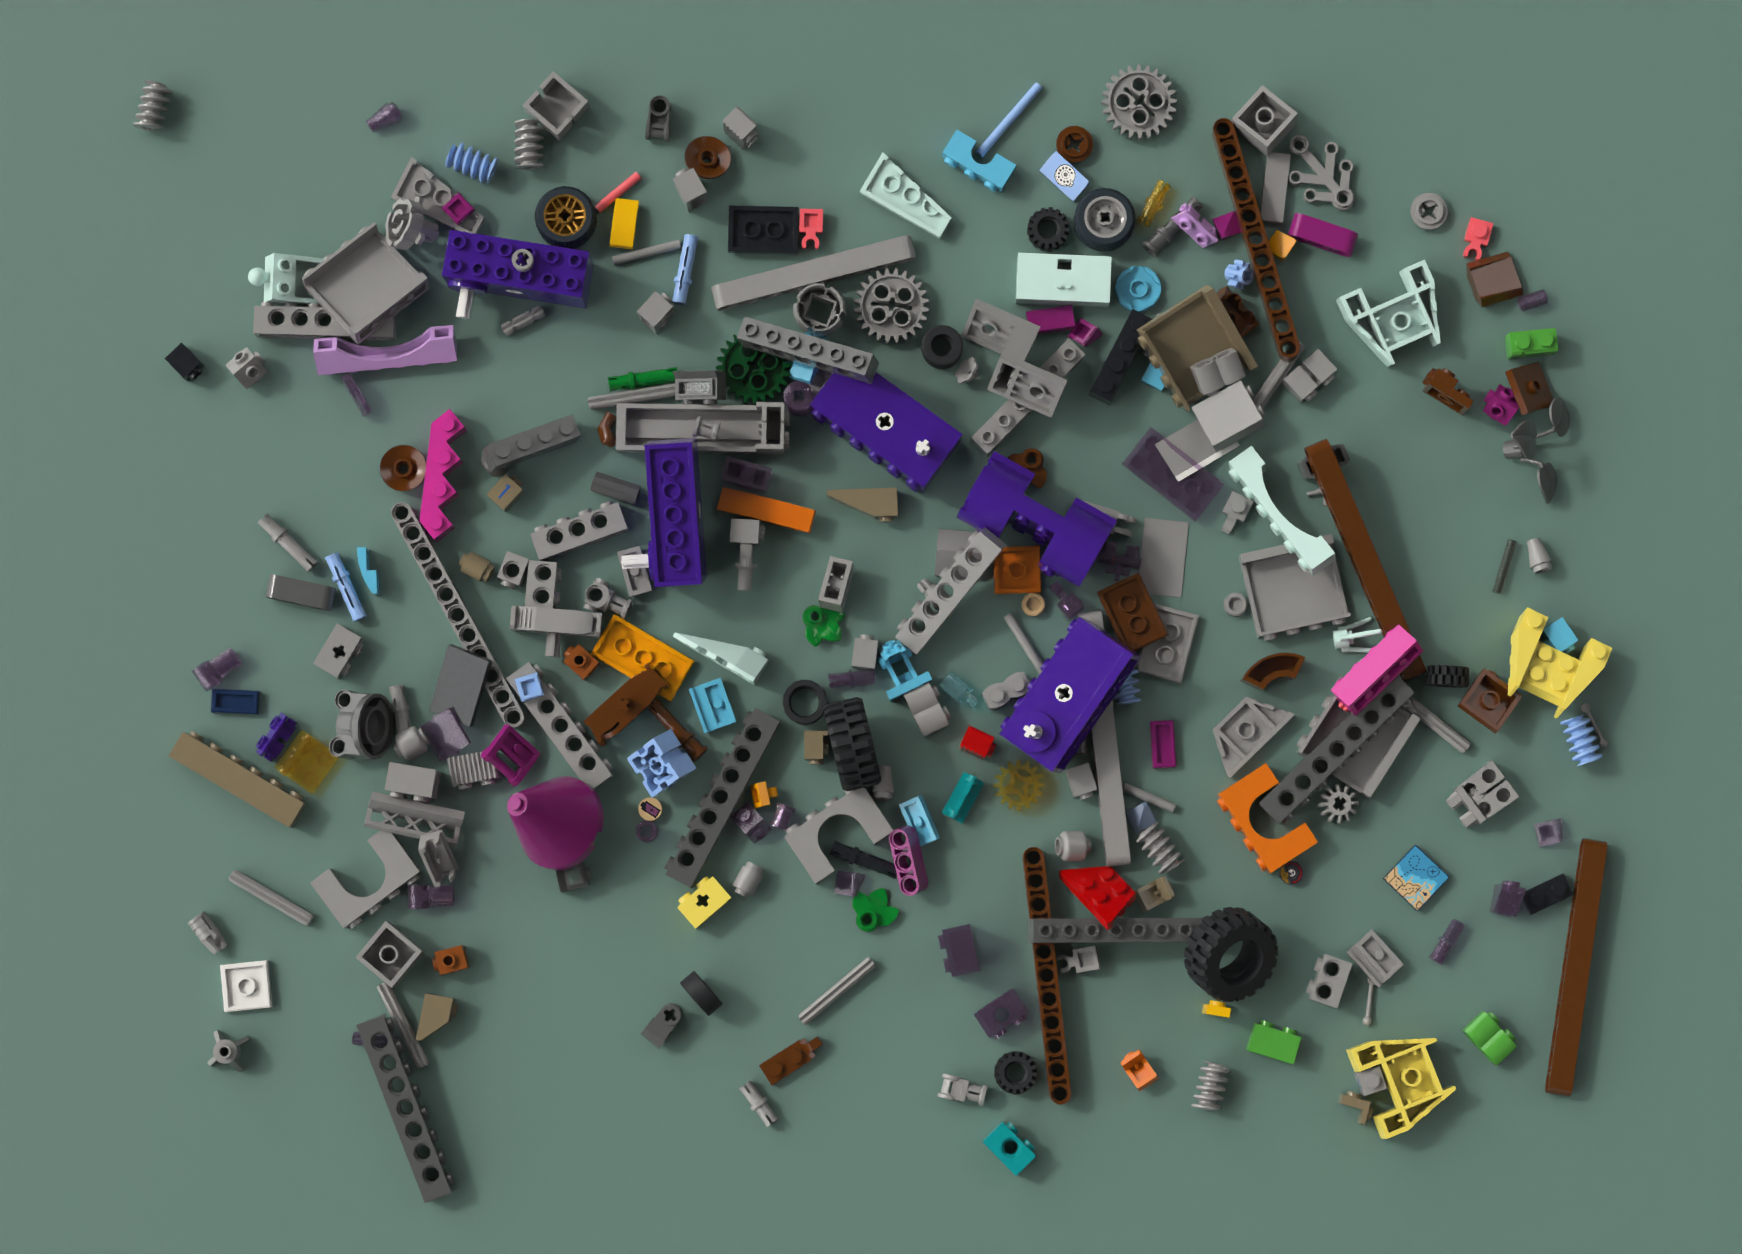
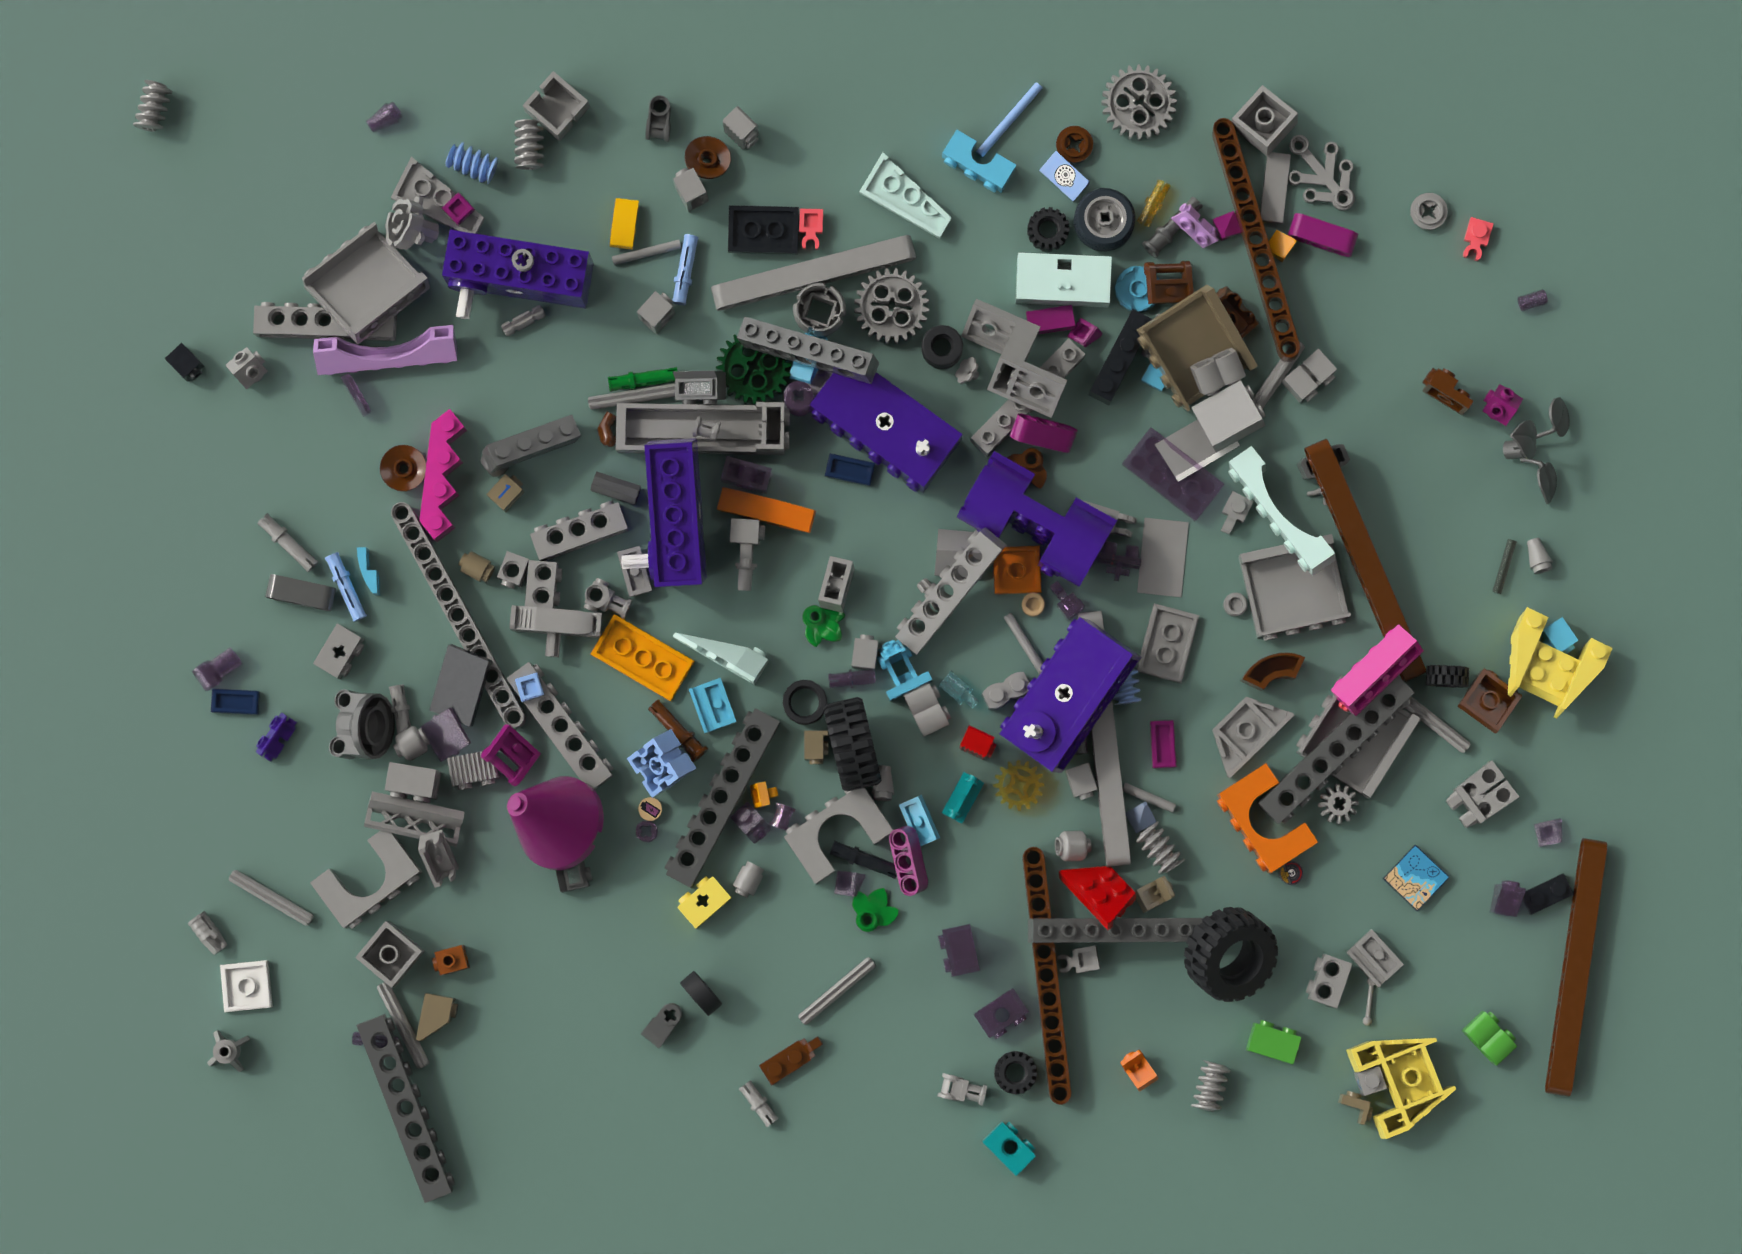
(237, 779): dark tan brick -> none
(289, 277): light aqua slope -> none
(306, 762): clear yellow hinge -> none
(425, 896): clear purple piece -> none
(552, 210): wheel -> none
(585, 669): dark orange brick -> none
(617, 192): coral piece -> none
(626, 704): reddish brown piece -> none
(849, 469): none -> dark blue tile
(873, 502): dark tan slope -> none
(1043, 433): none -> magenta beam
(1132, 613): reddish brown tile -> none
(1168, 290): none -> reddish brown plate
(1216, 1008): yellow plate -> none
(1239, 274): light blue gear -> none
(1345, 638): light aqua plant -> none
(1396, 320): light aqua wedge -> none
(1447, 941): clear purple axle -> none
(1493, 279): reddish brown slope -> none
(1530, 388): reddish brown plate -> none
(1531, 343): bright green brick -> none
(1581, 740): light blue piece -> none
(1585, 709): light grey hinge -> none

